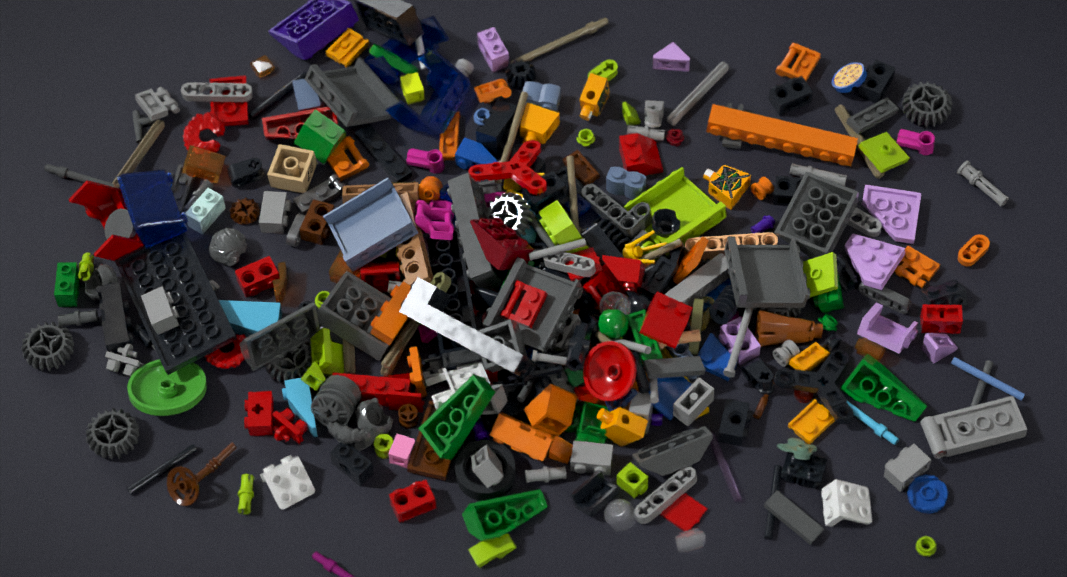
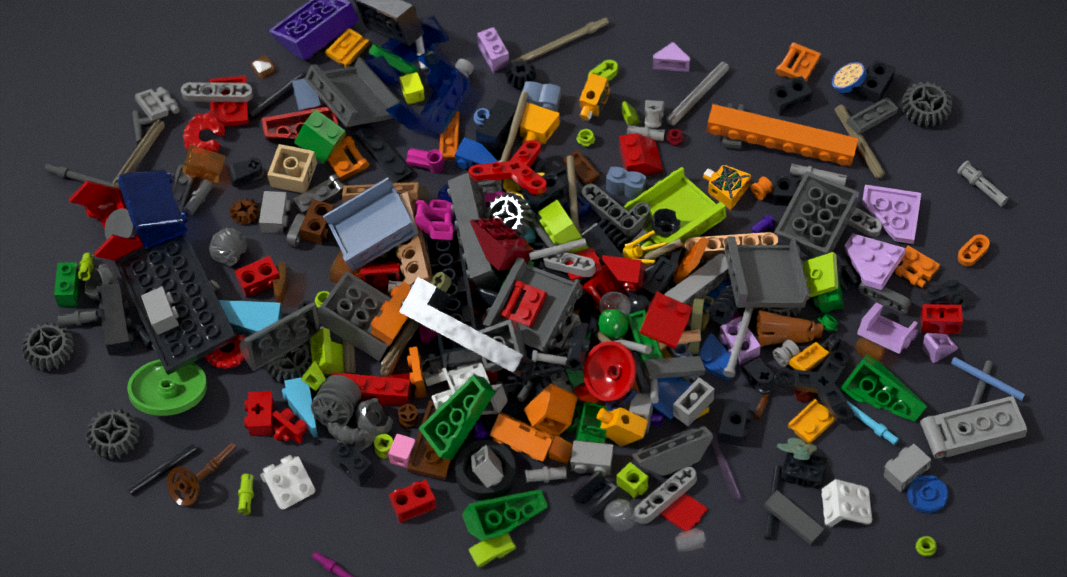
(115, 360): light grey hips -> none
(205, 210): light aqua brick -> none
(397, 399): red piece -> none
(430, 189): orange head -> none
(491, 90): orange plate -> none
(883, 152): lime plate -> none
(917, 141): dark pink piece -> none

